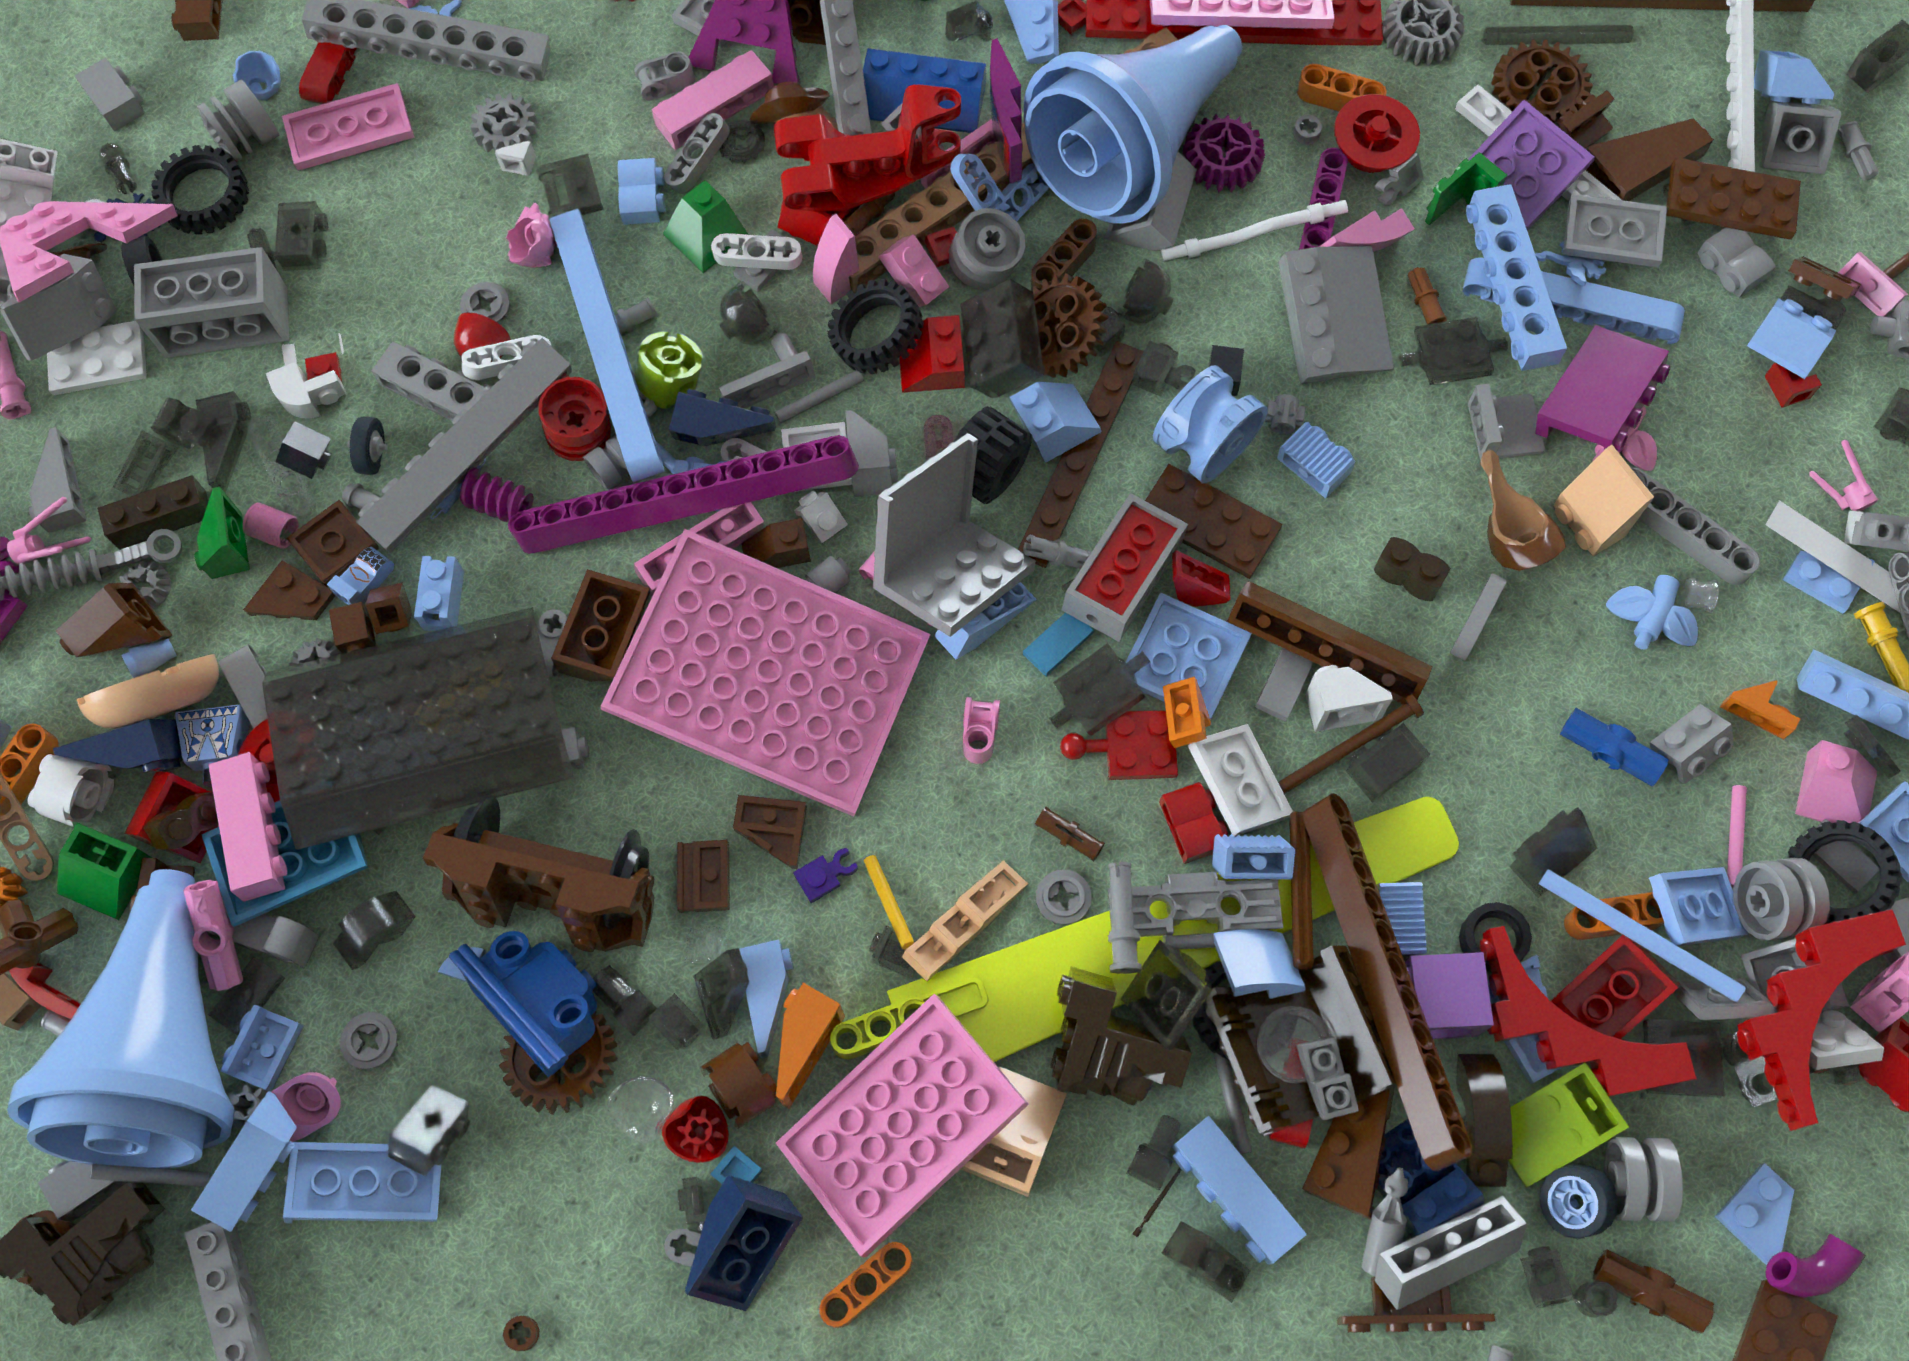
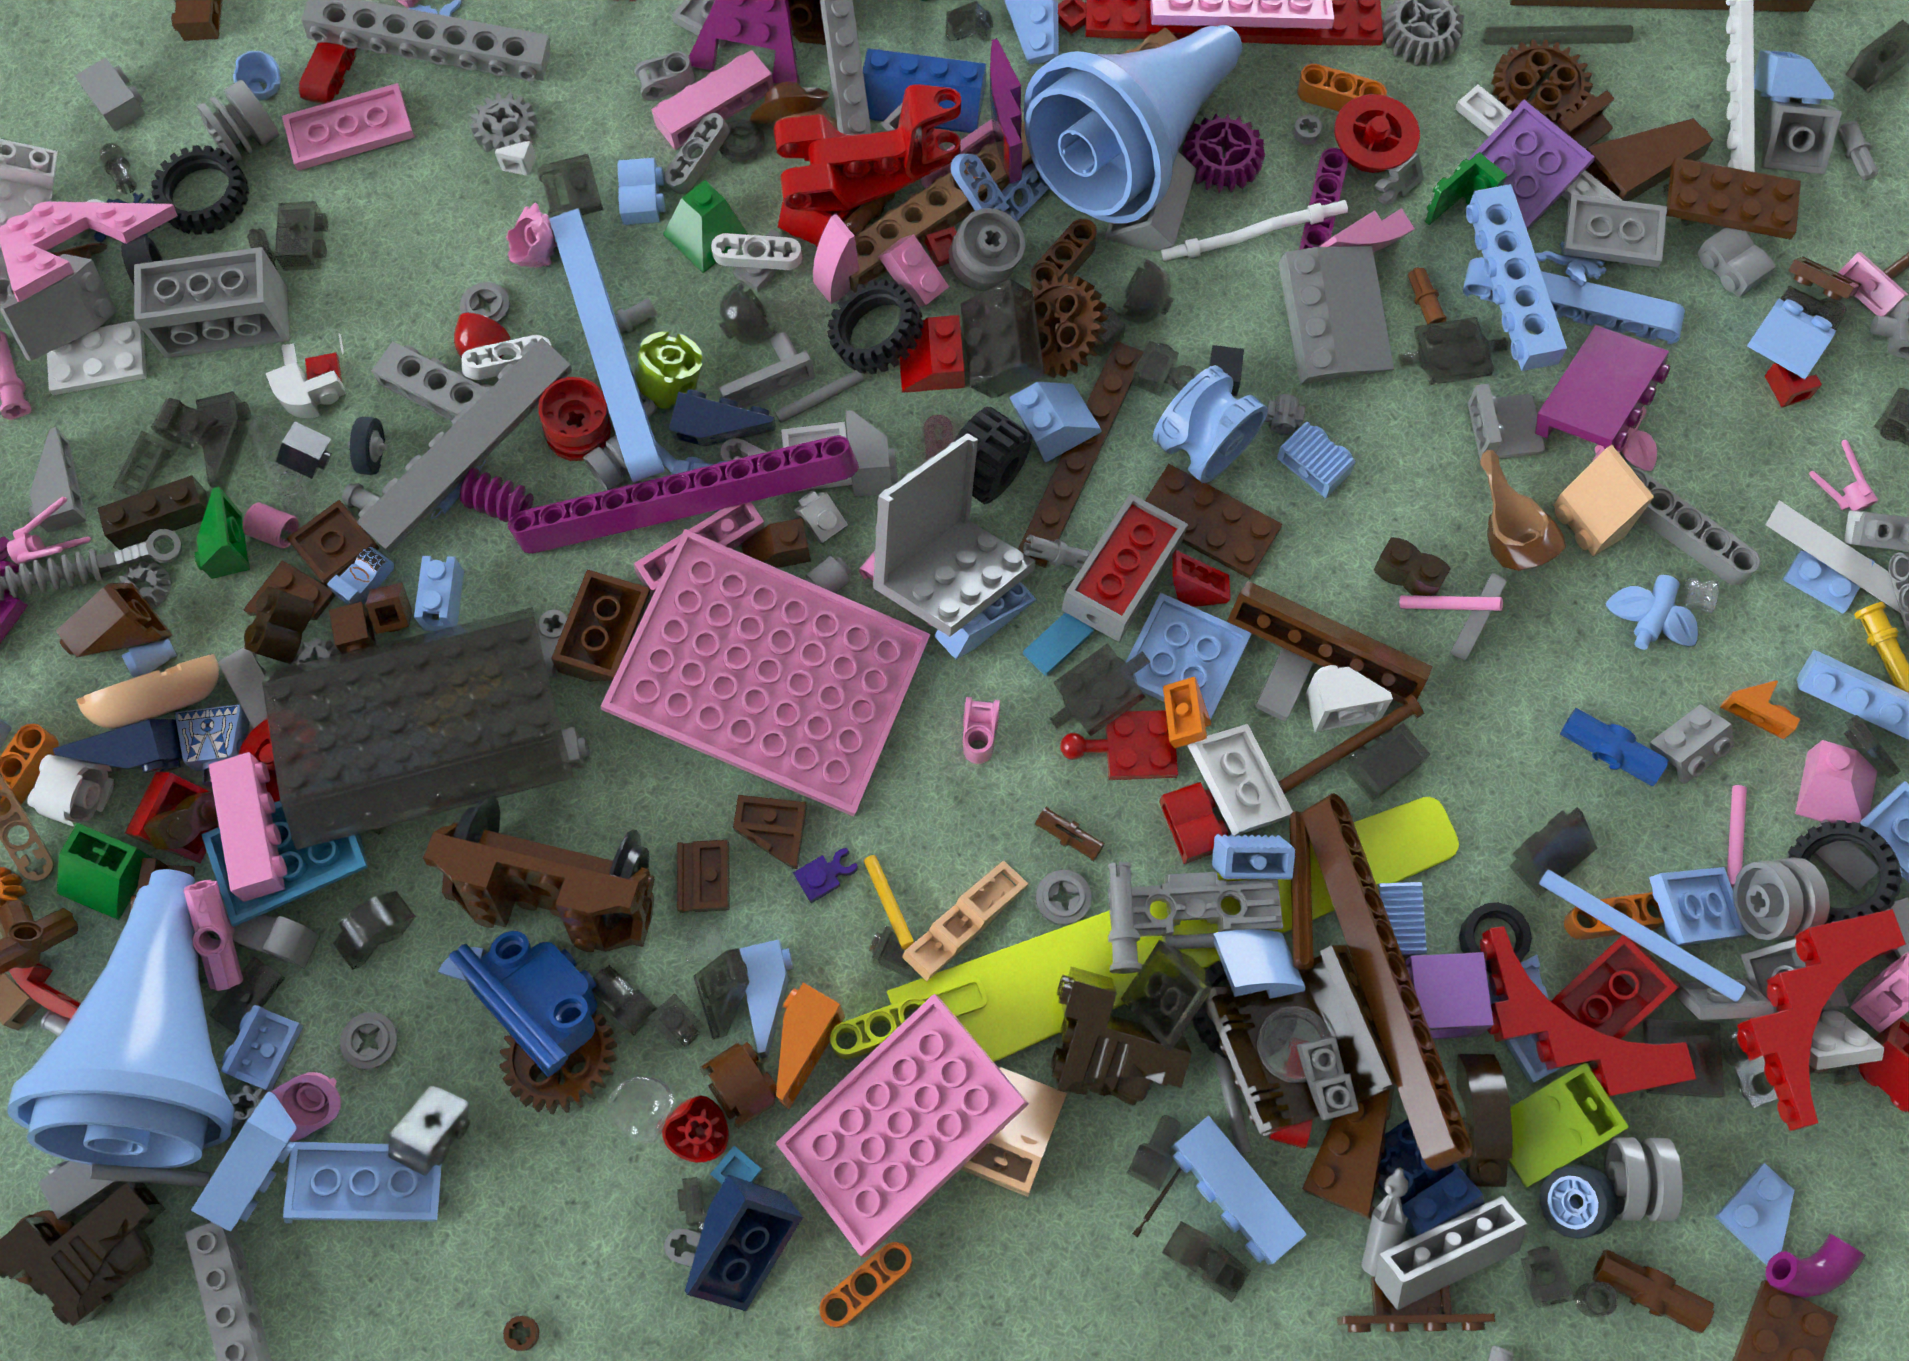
(278, 625): none -> dark brown brick
(1451, 603): none -> bright pink bar

